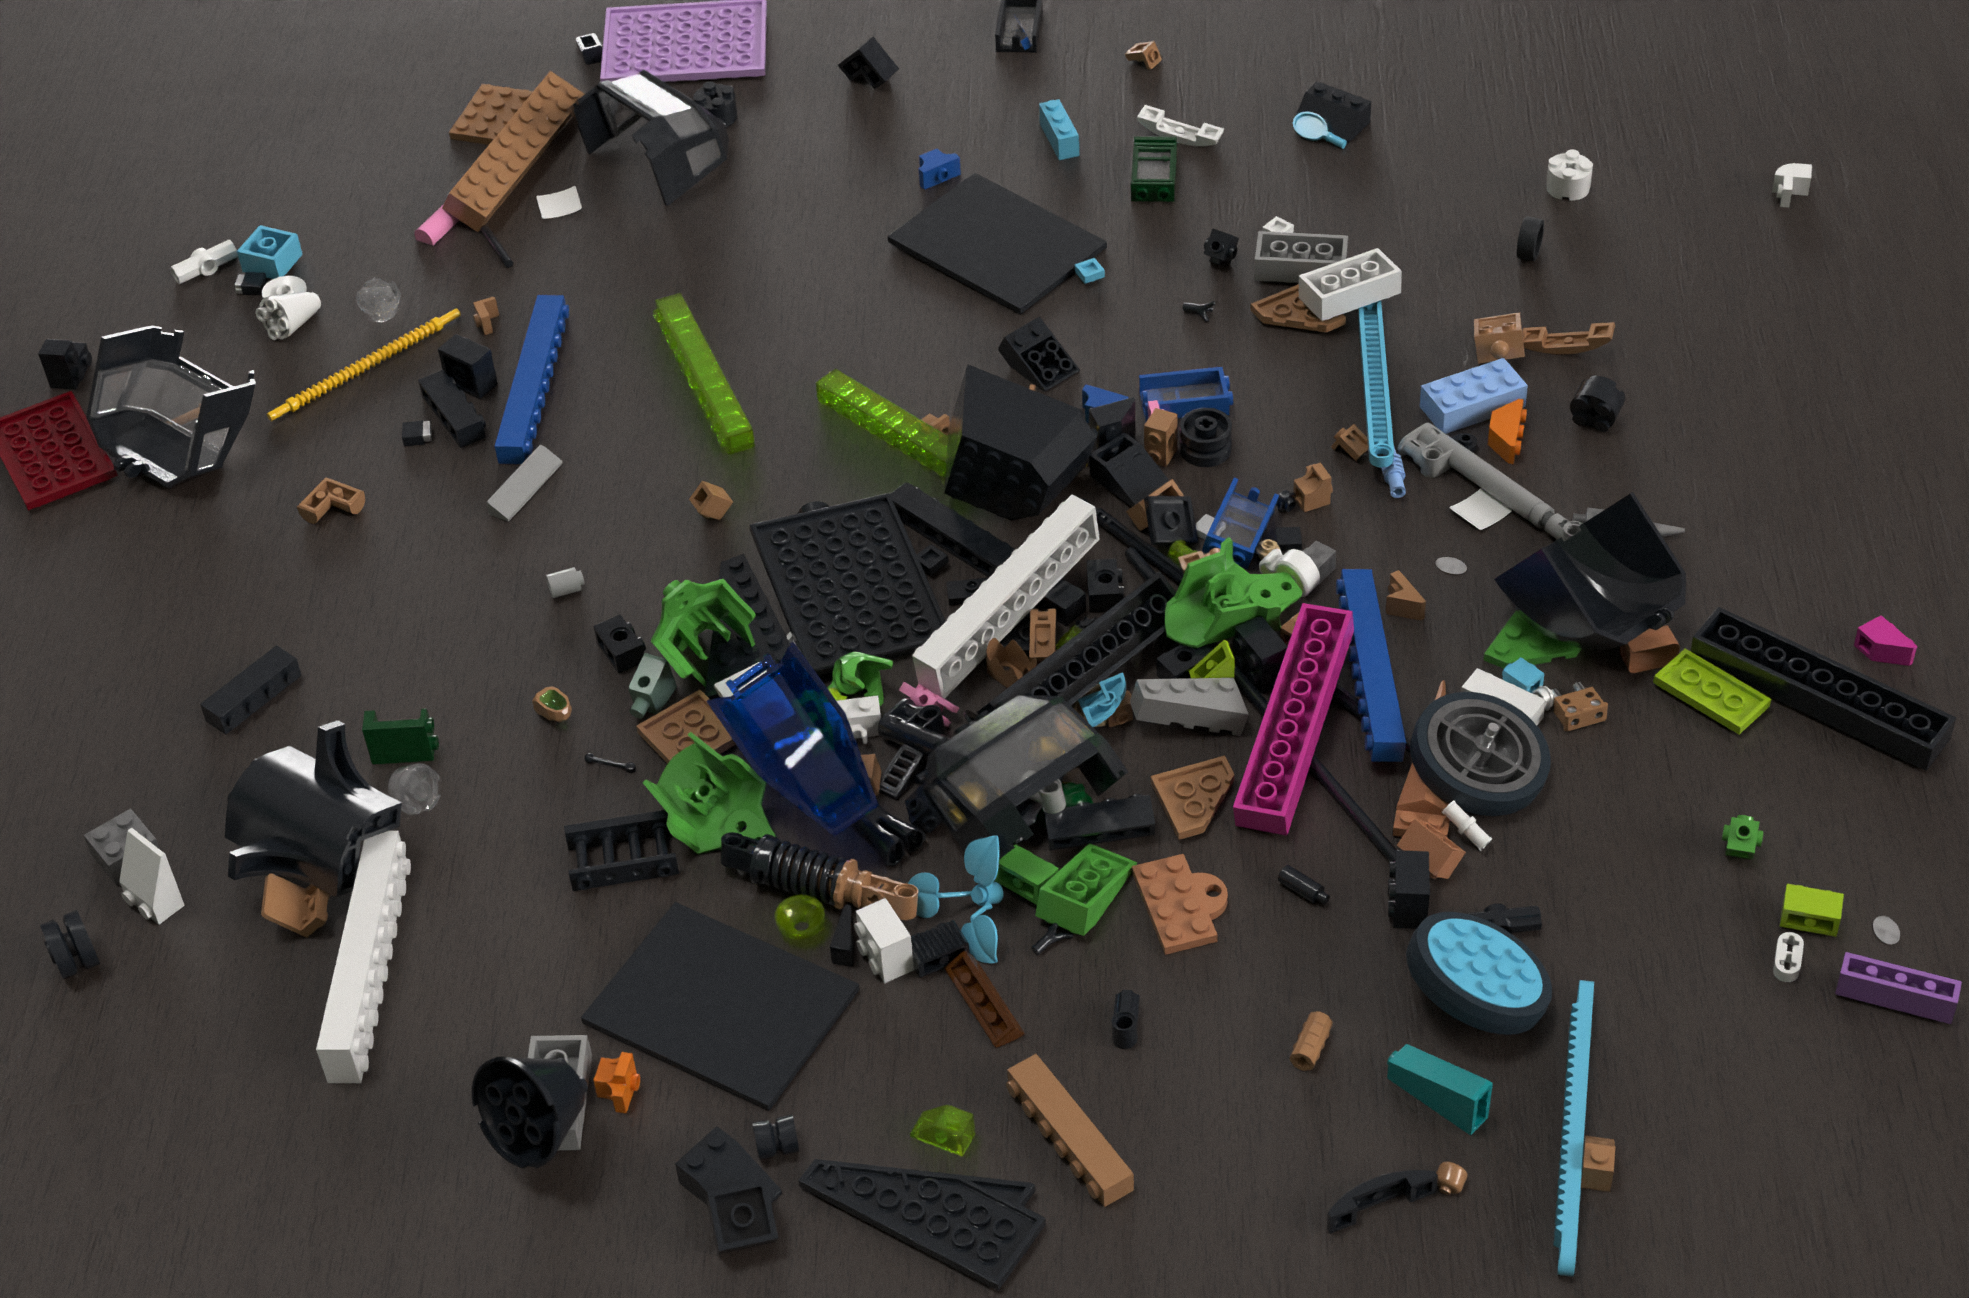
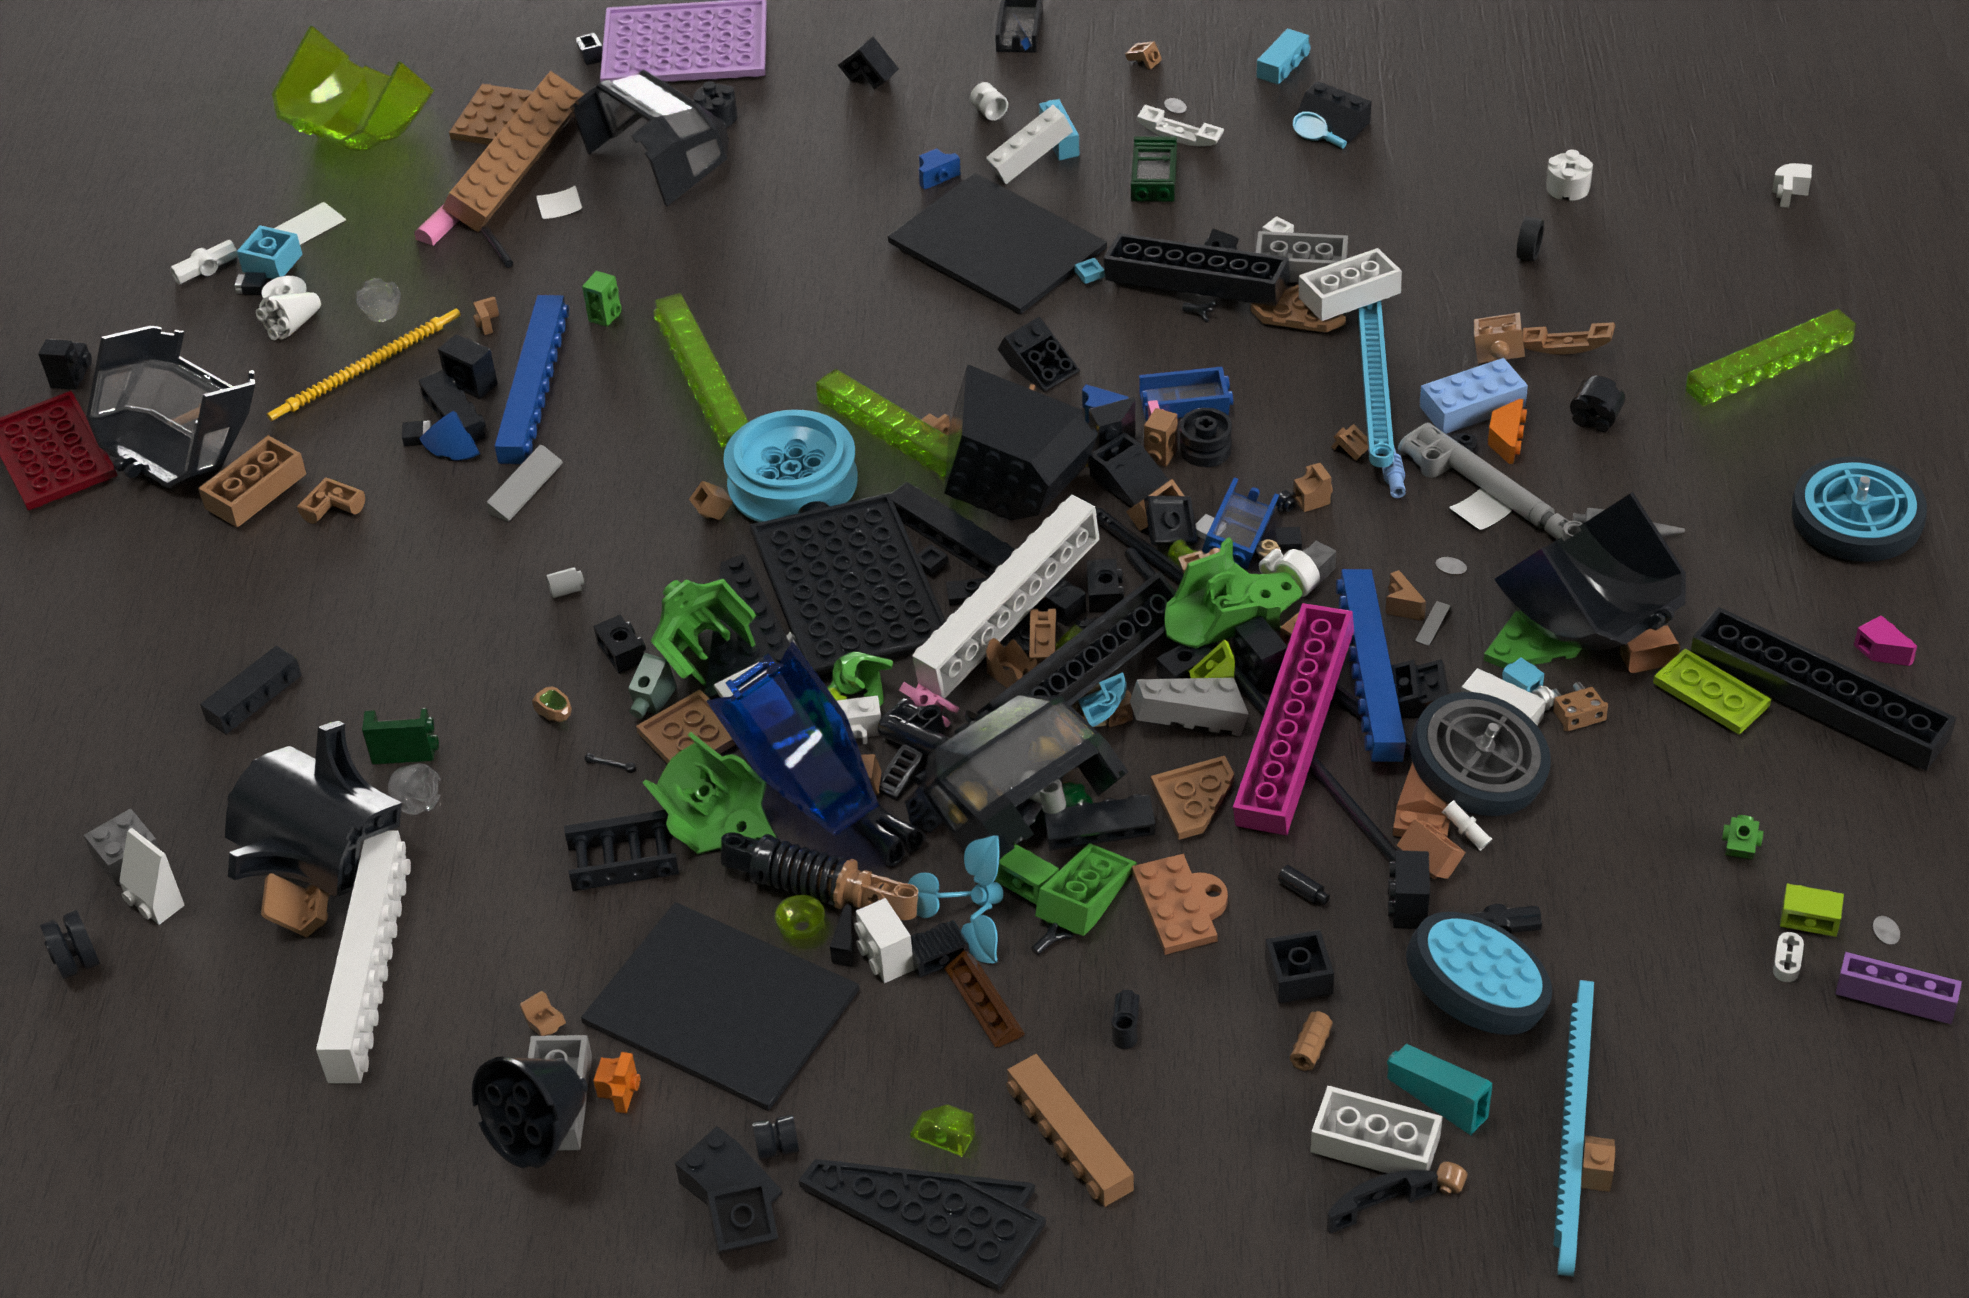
(252, 481): none -> medium nougat brick
(312, 222): none -> white sticker
(344, 102): none -> clear neon green windscreen
(450, 439): none -> blue brick
(541, 1015): none -> medium nougat bracket
(601, 298): none -> bright green brick
(789, 461): none -> medium azure wheel
(989, 101): none -> white wheel
(1029, 144): none -> white brick
(1175, 105): none -> flat silver sticker
(1197, 269): none -> black brick
(1283, 56): none -> medium azure brick
(1299, 966): none -> black brick
(1374, 1132): none -> white brick
(1418, 685): none -> black brick
(1433, 623): none -> light grey piece
(1770, 357): none -> clear neon green brick
(1859, 509): none -> wheel

